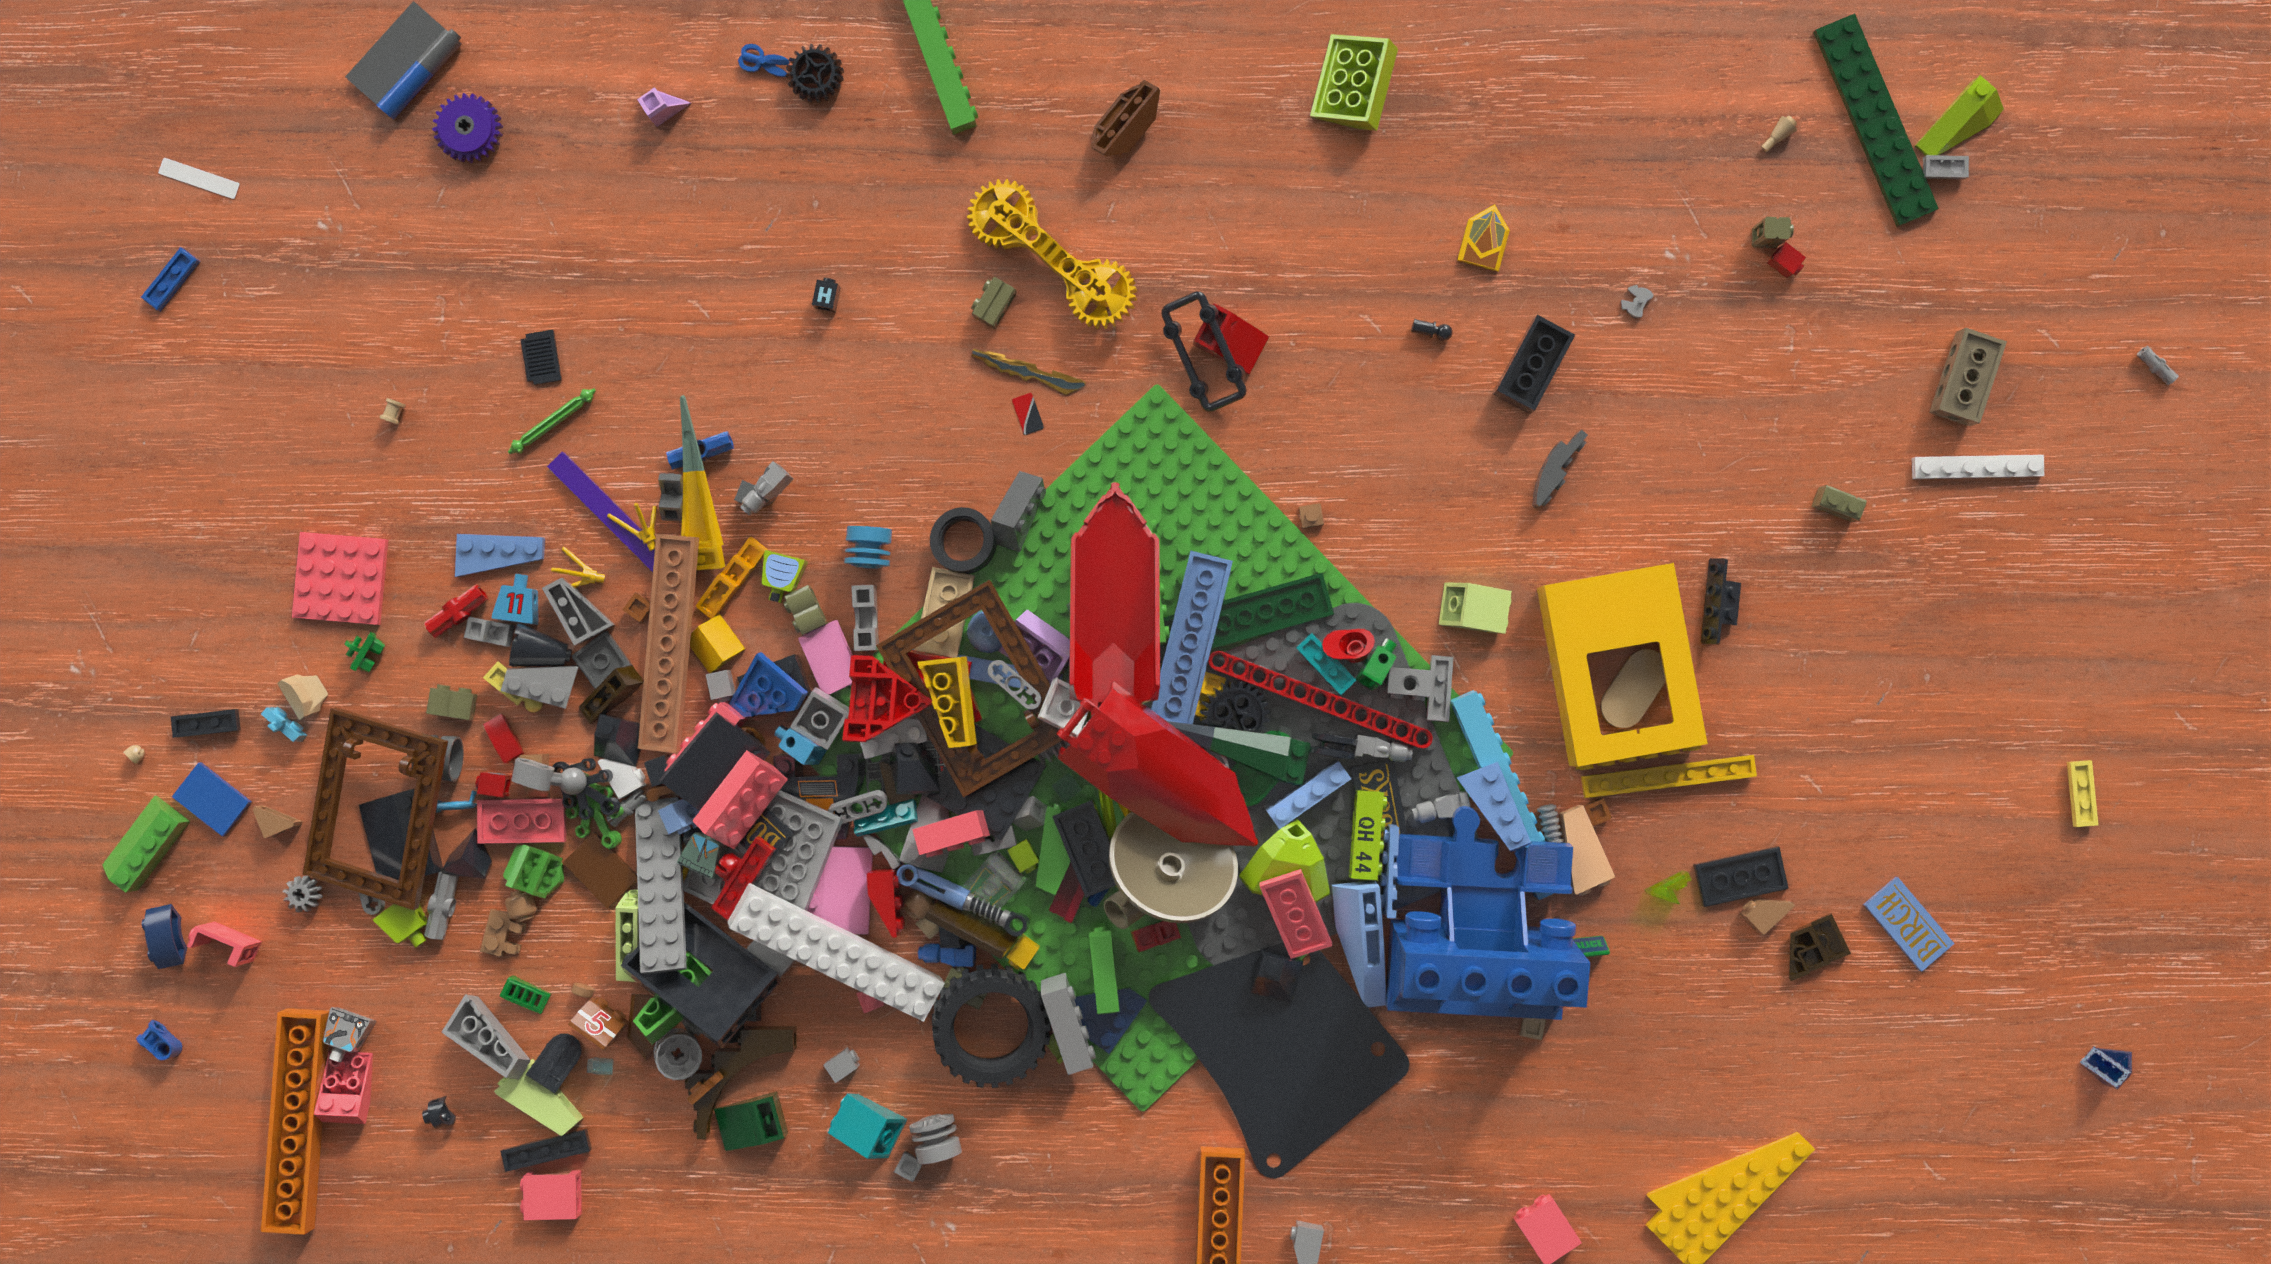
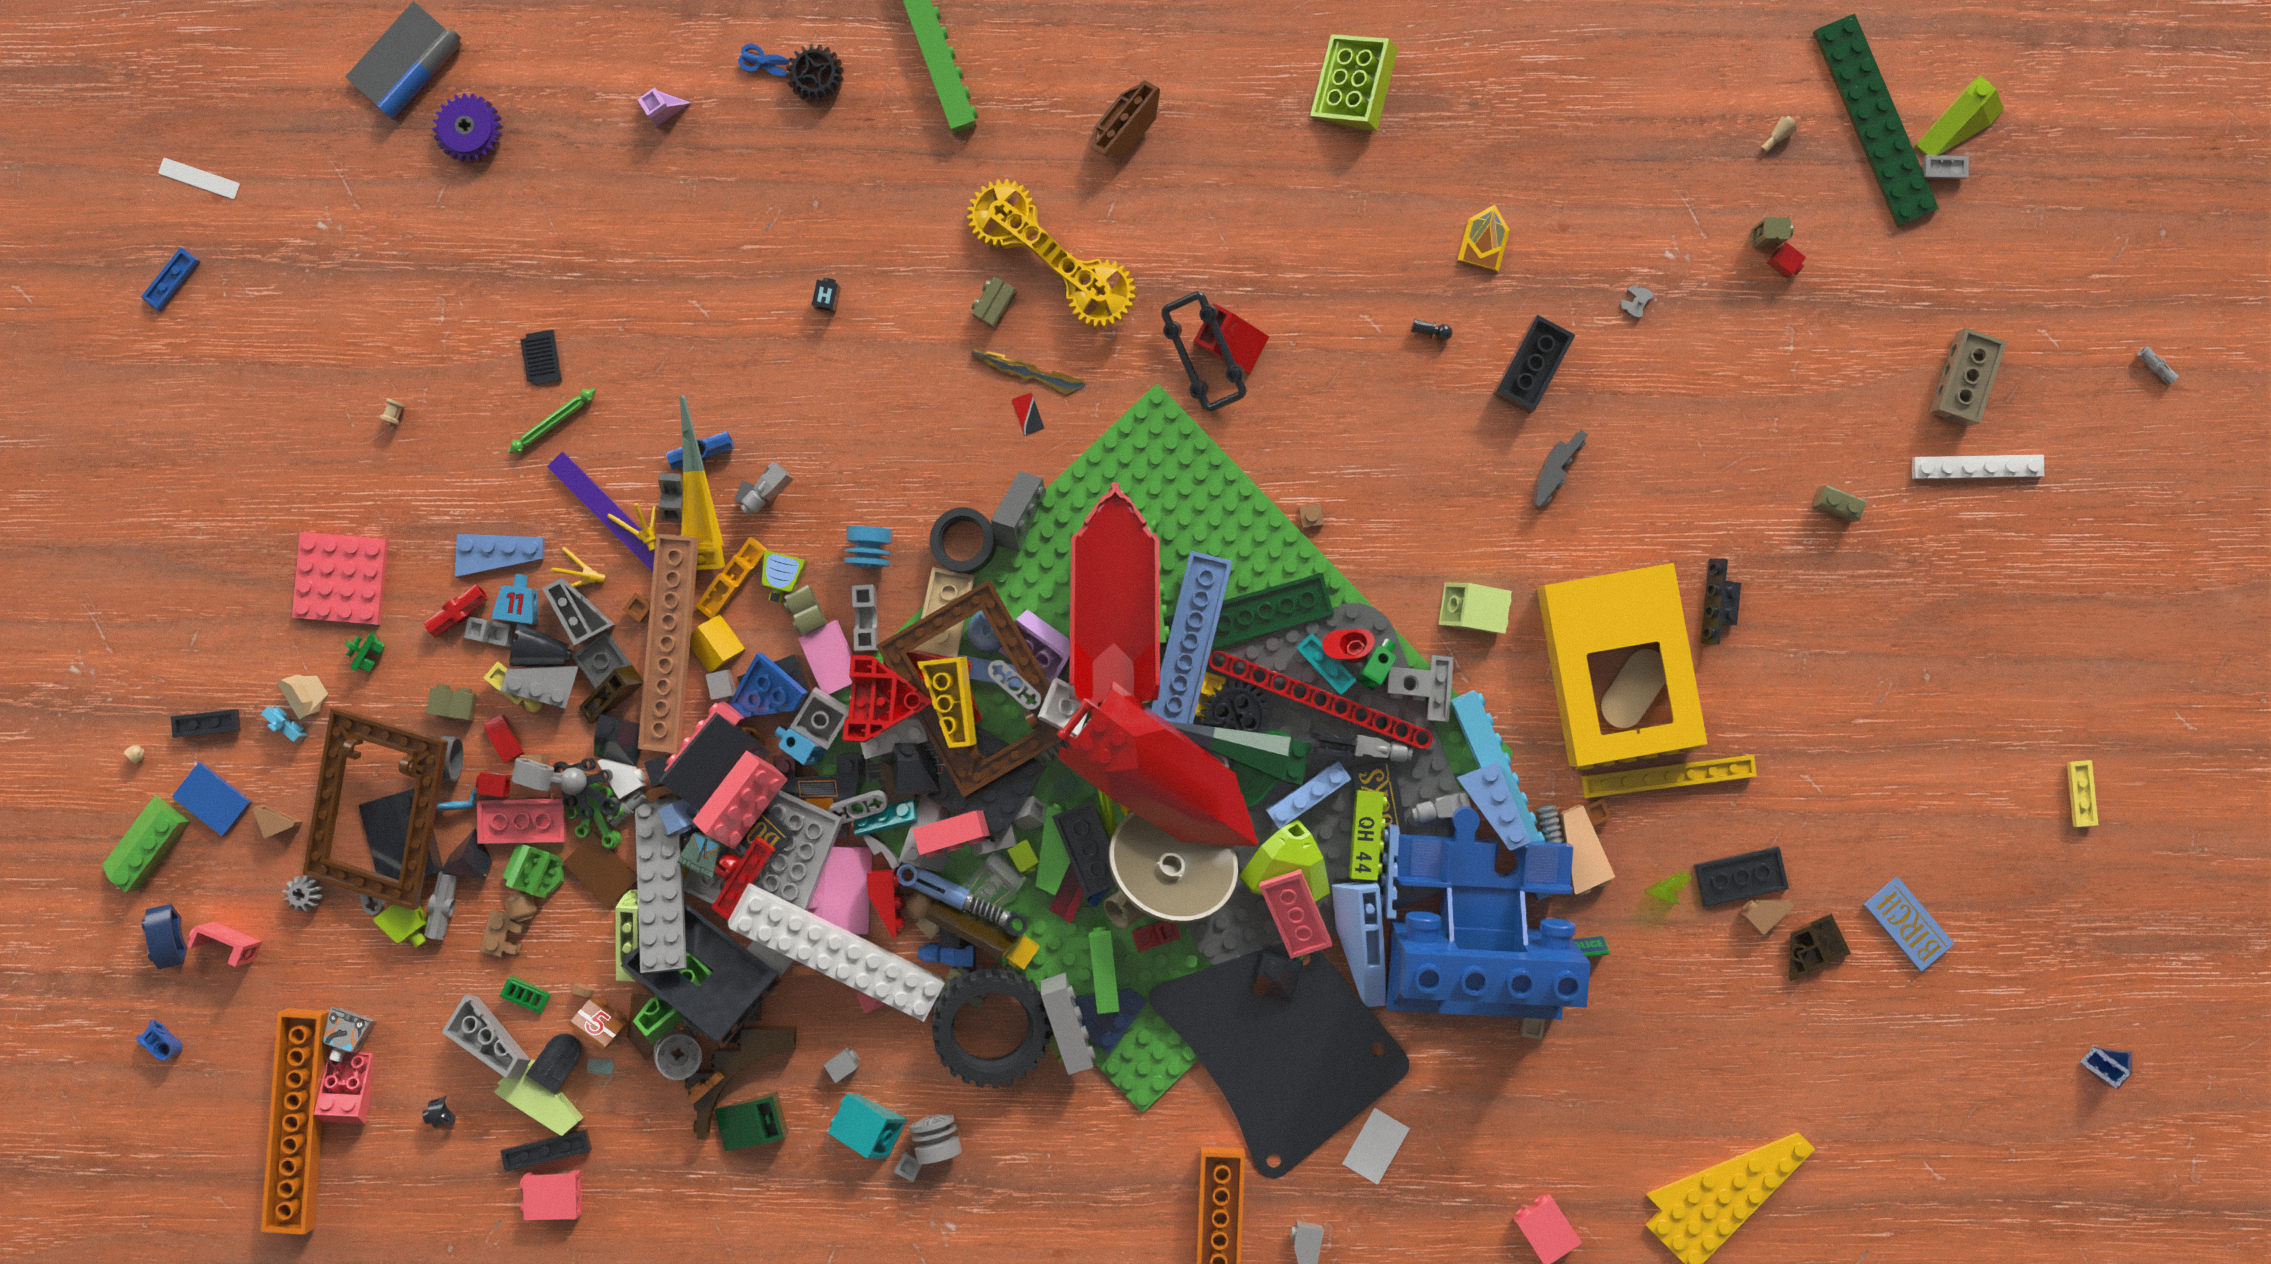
(1376, 1146): none -> white sticker

